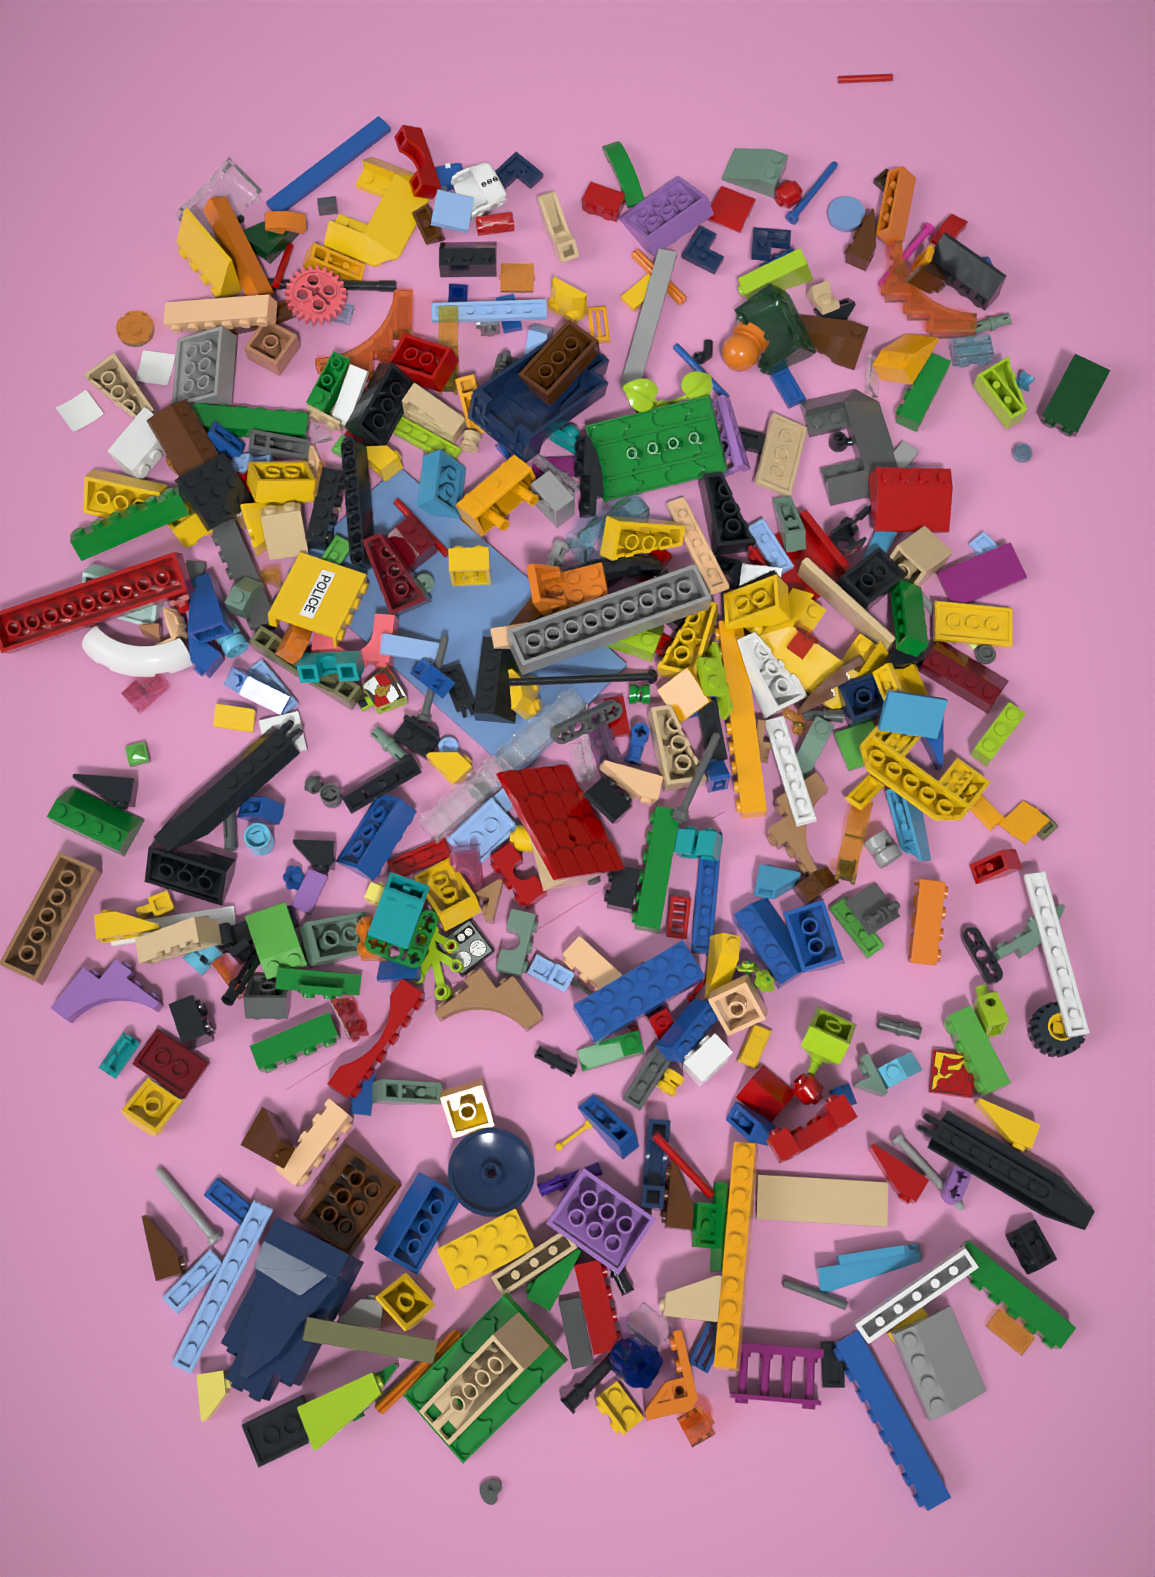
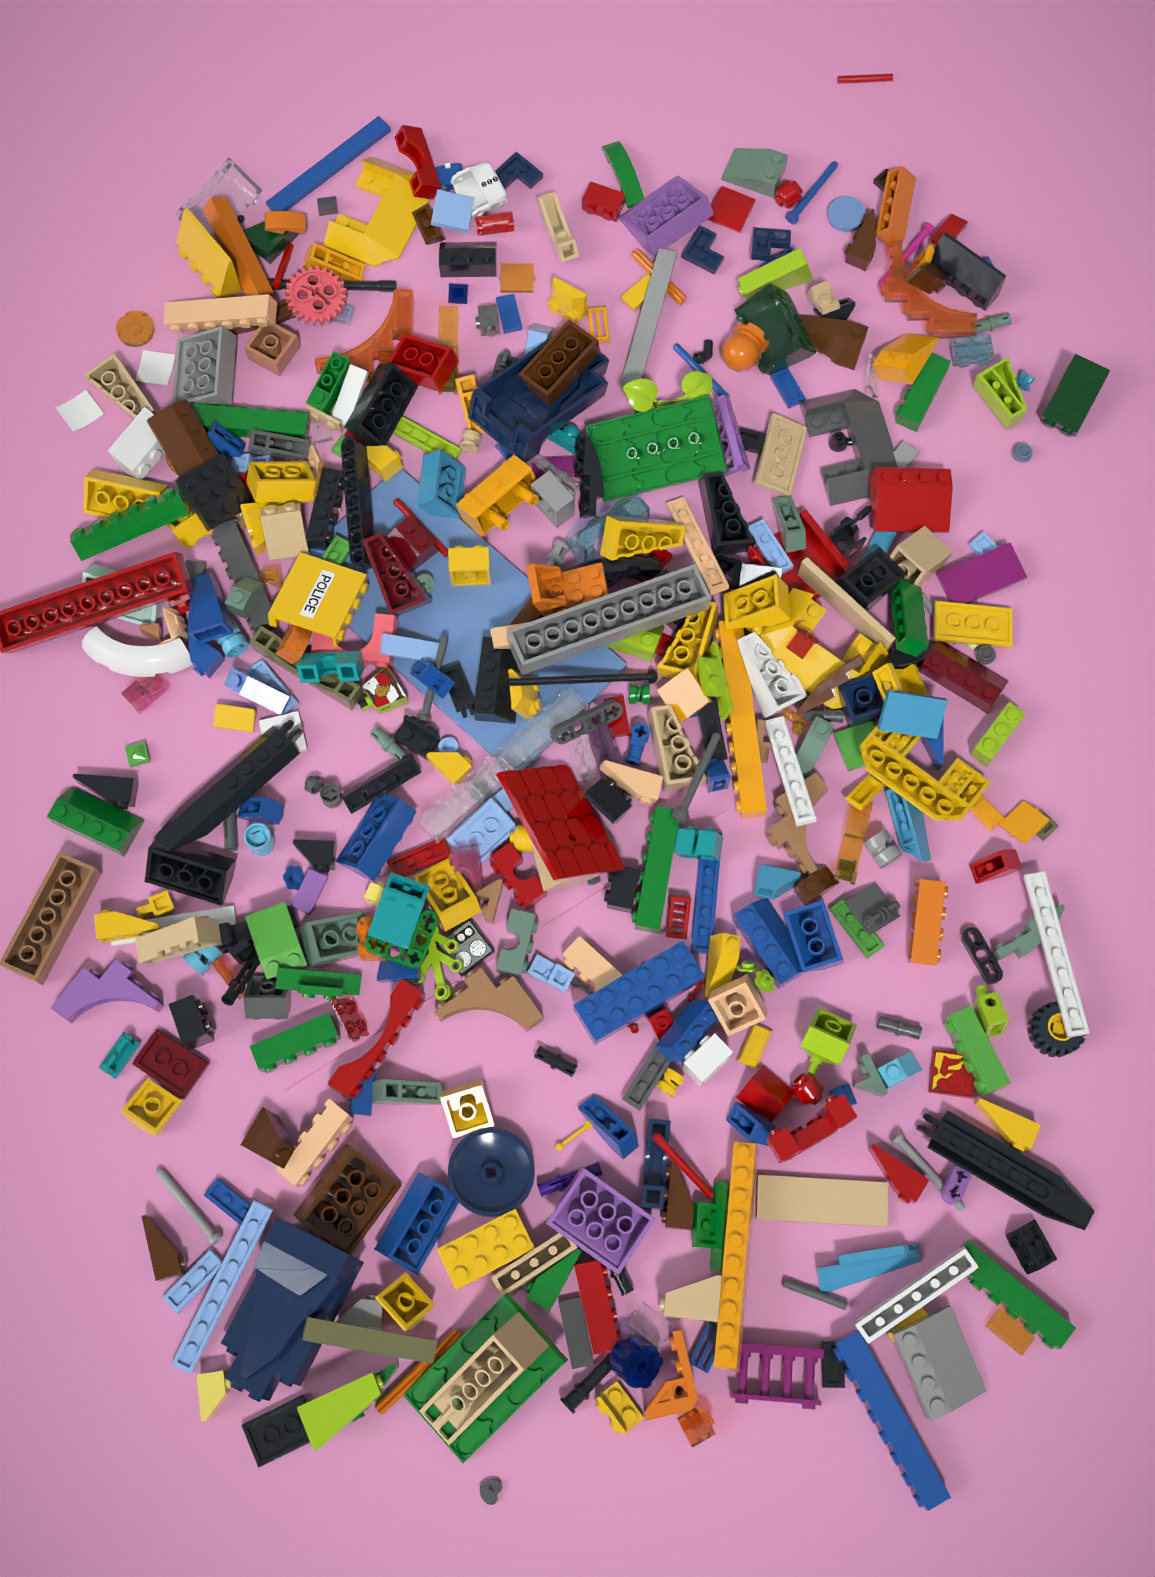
(433, 414): tan wedge -> none
(496, 310): light blue tile -> none
(611, 1051): slope -> none

